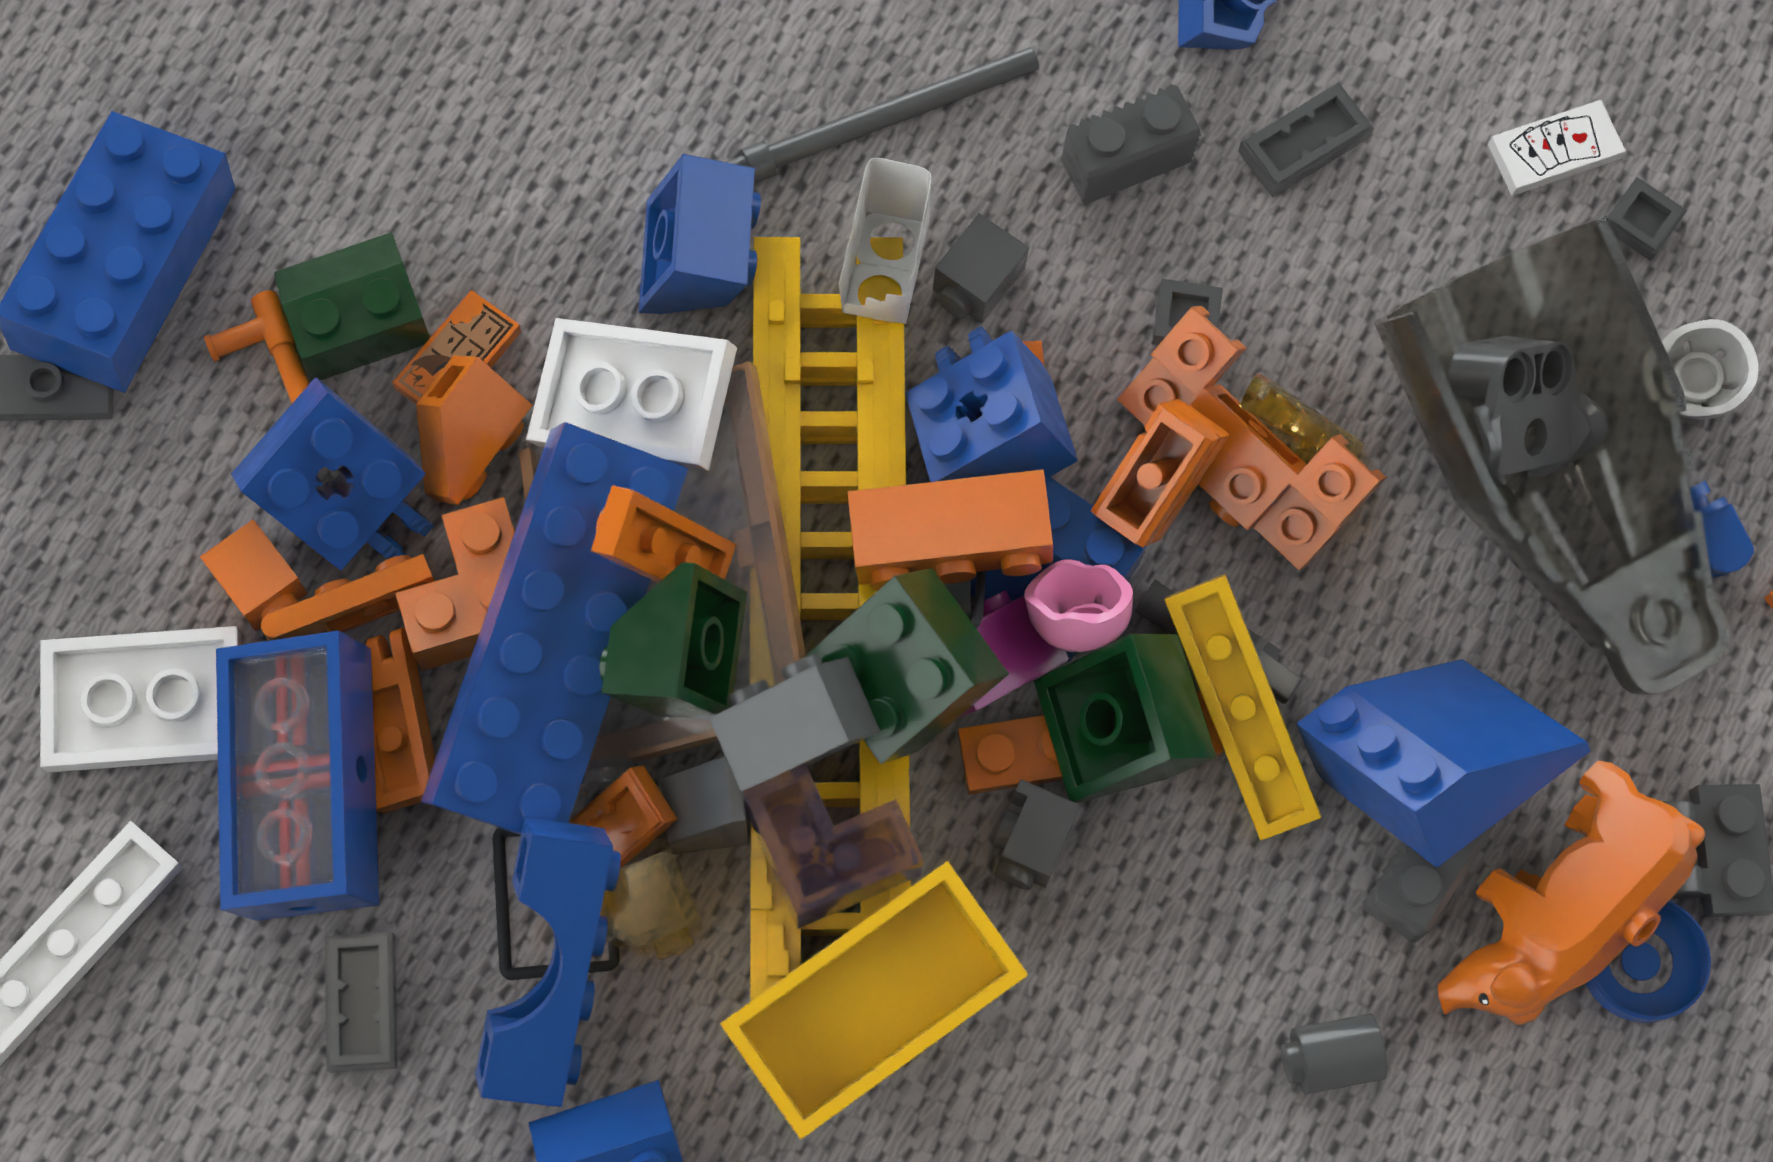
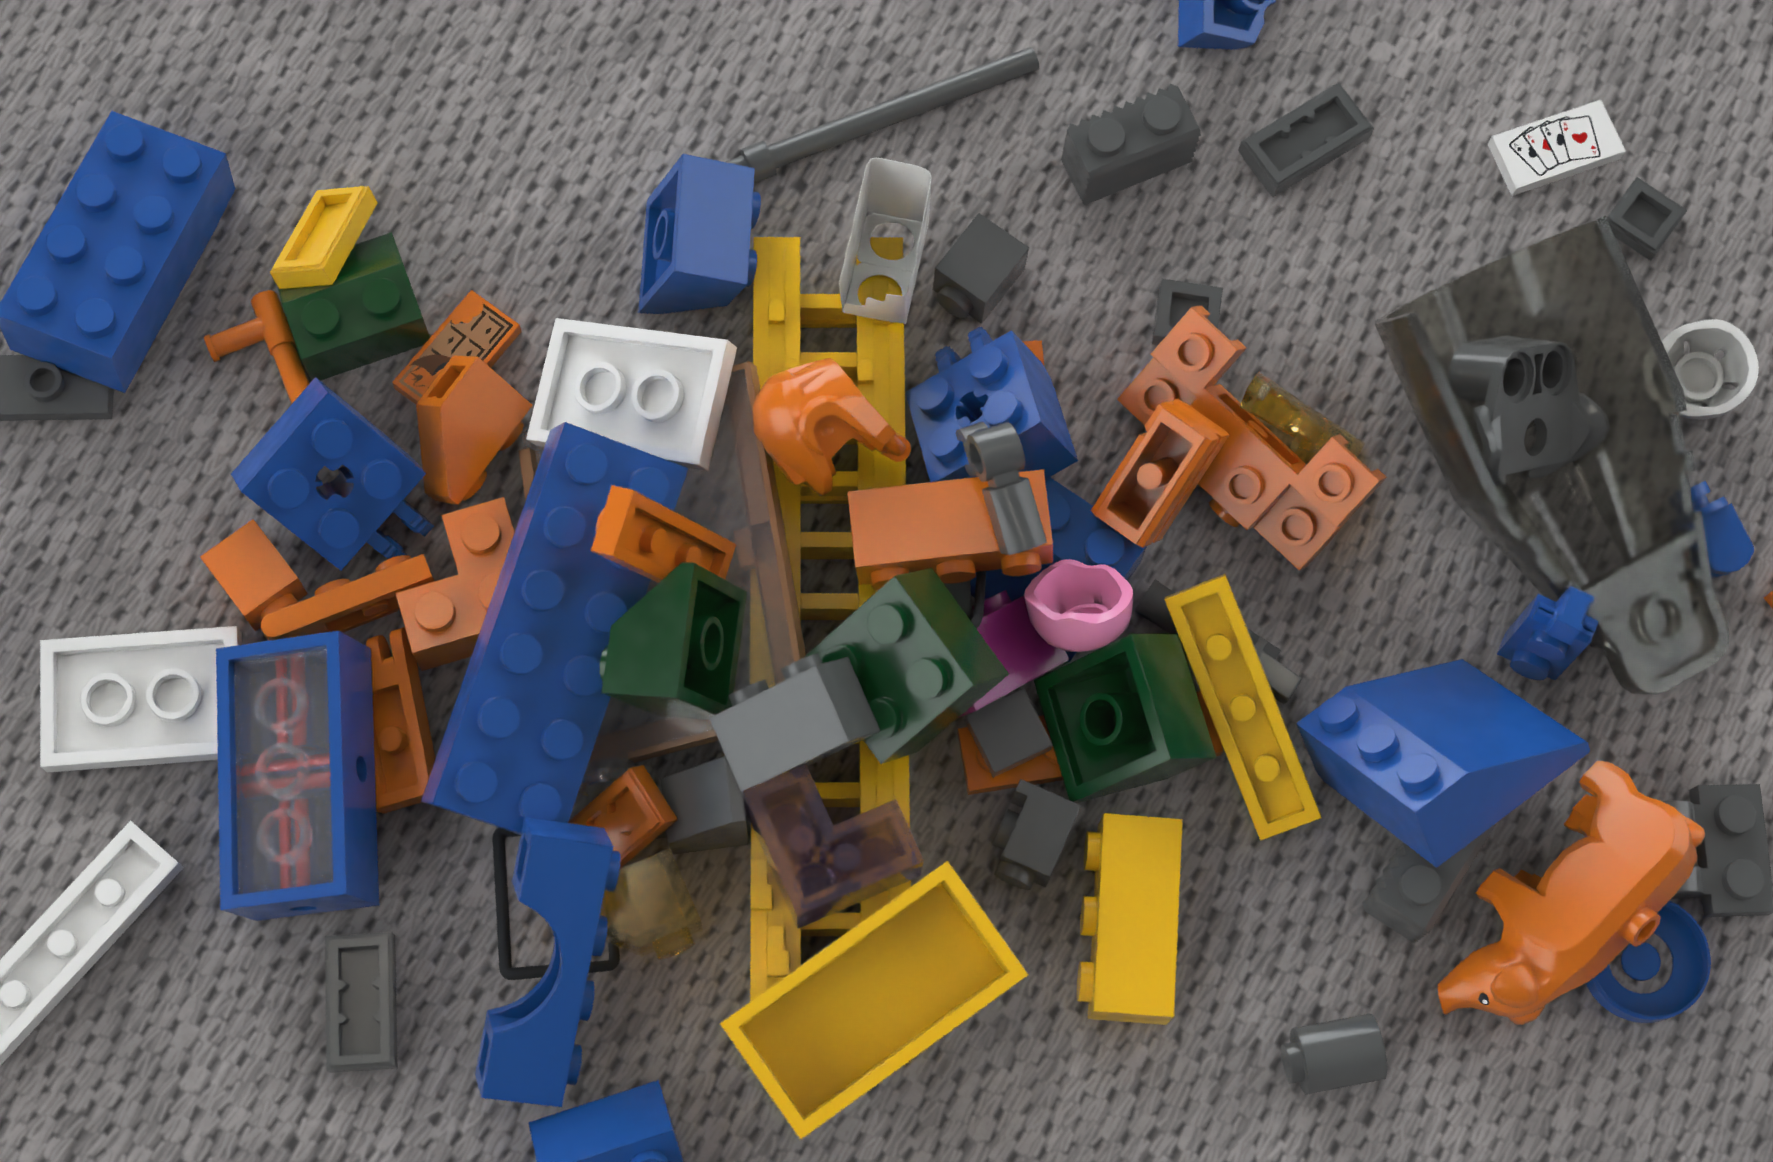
(324, 237): none -> yellow tile
(809, 416): none -> orange helmet
(996, 457): none -> dark grey bar
(1008, 732): none -> dark grey tile
(1131, 919): none -> yellow brick
(1549, 635): none -> blue hinge

